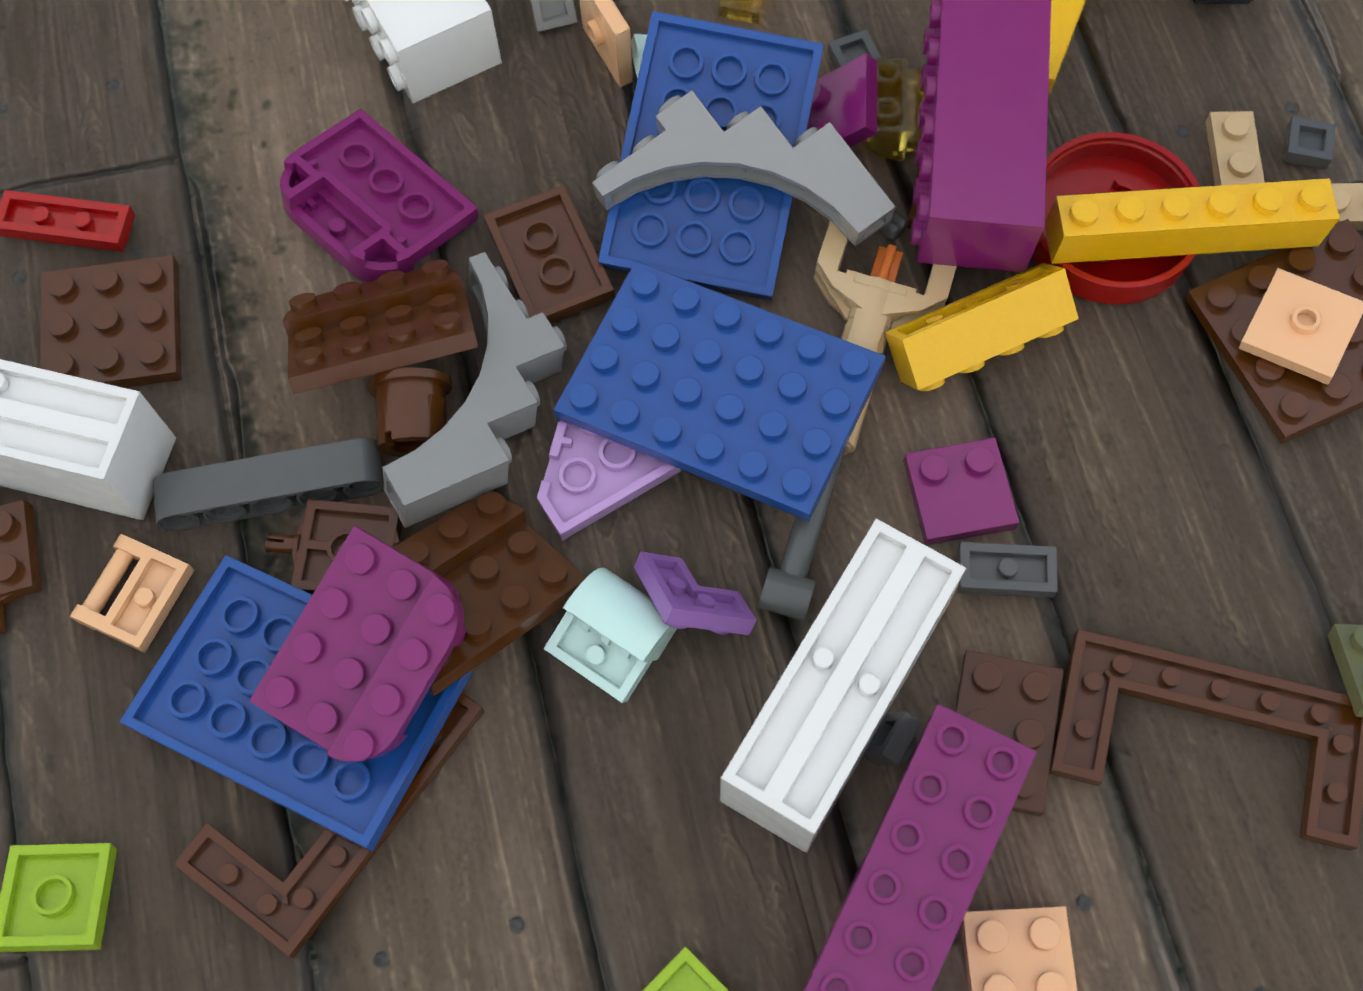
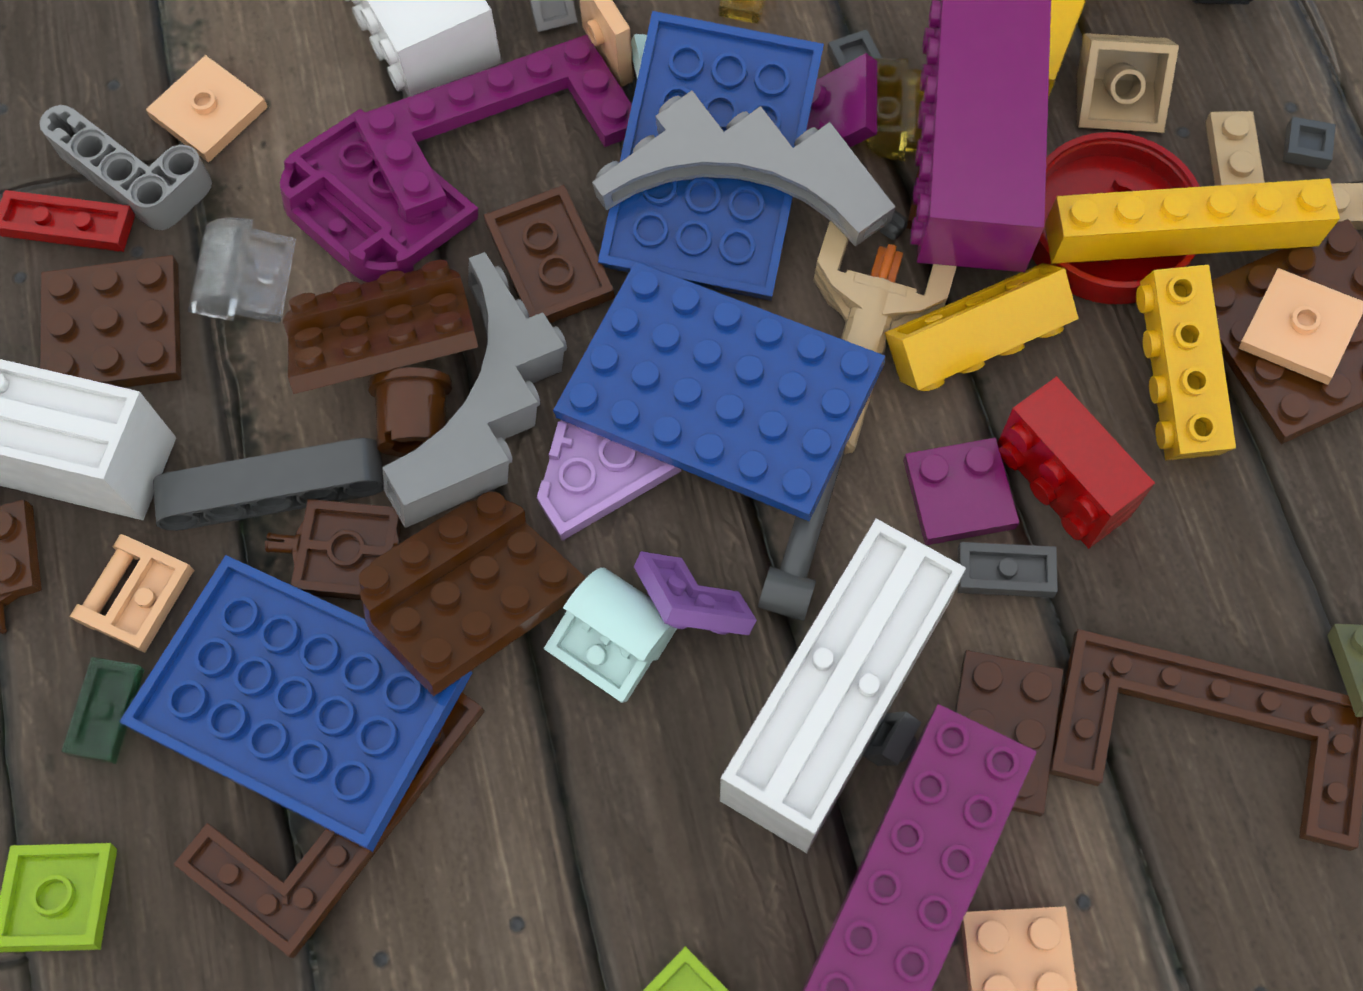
(100, 706): none -> clear green plate
(155, 193): none -> light grey beam
(207, 108): none -> light nougat plate
(241, 271): none -> clear brick
(363, 651): magenta plate -> none
(396, 128): none -> magenta plate
(1072, 463): none -> red brick
(1125, 82): none -> tan slope
(1186, 363): none -> yellow brick

